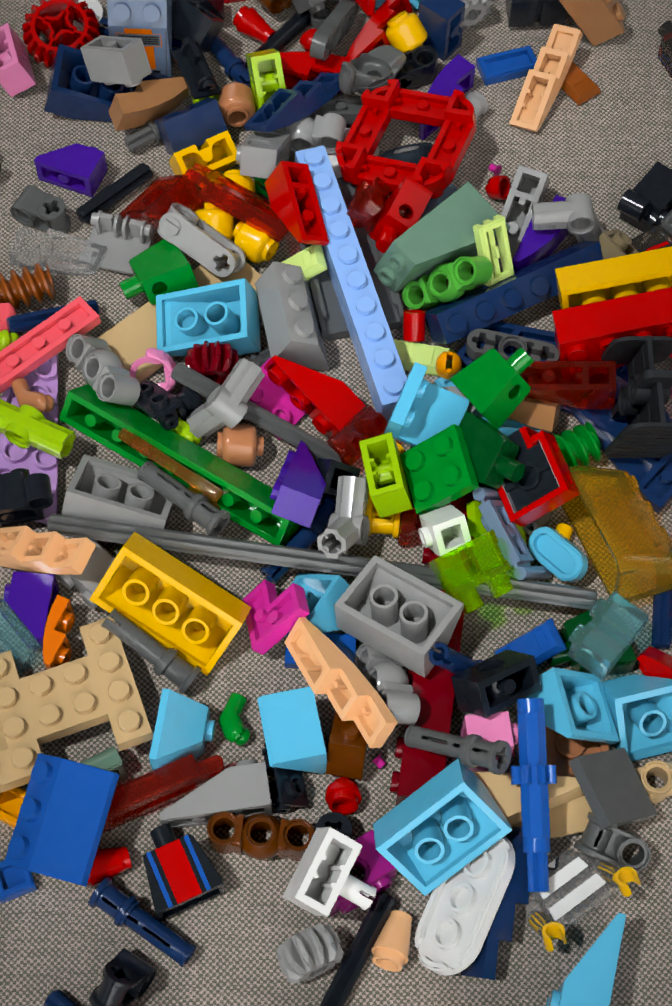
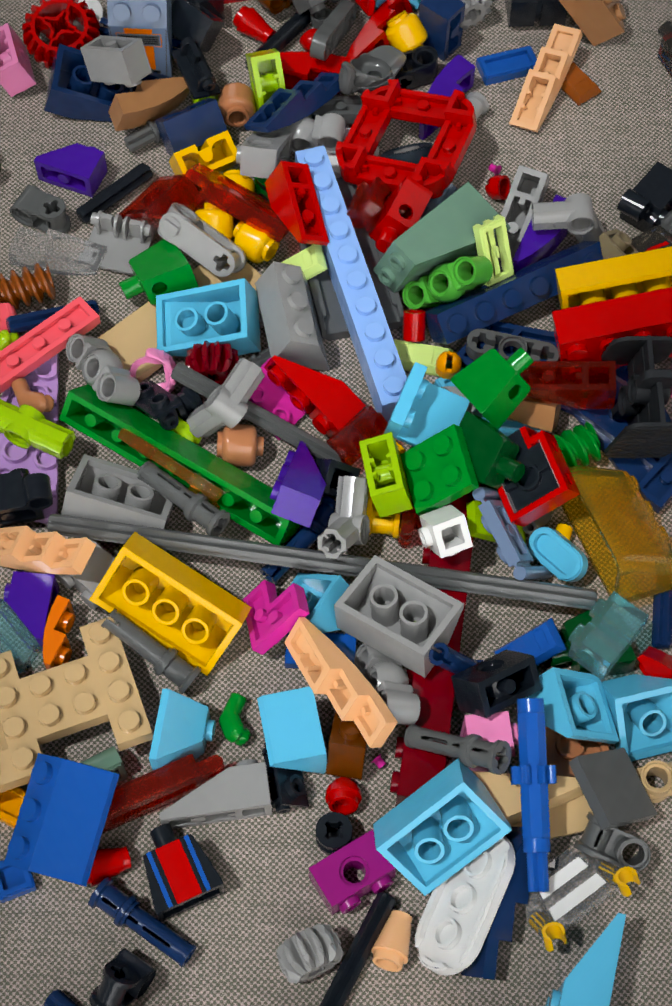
(234, 67): dark blue pin -> none
(245, 828): reddish brown piece -> none
(325, 874): white brick -> none
(469, 567): clear neon green hips -> none

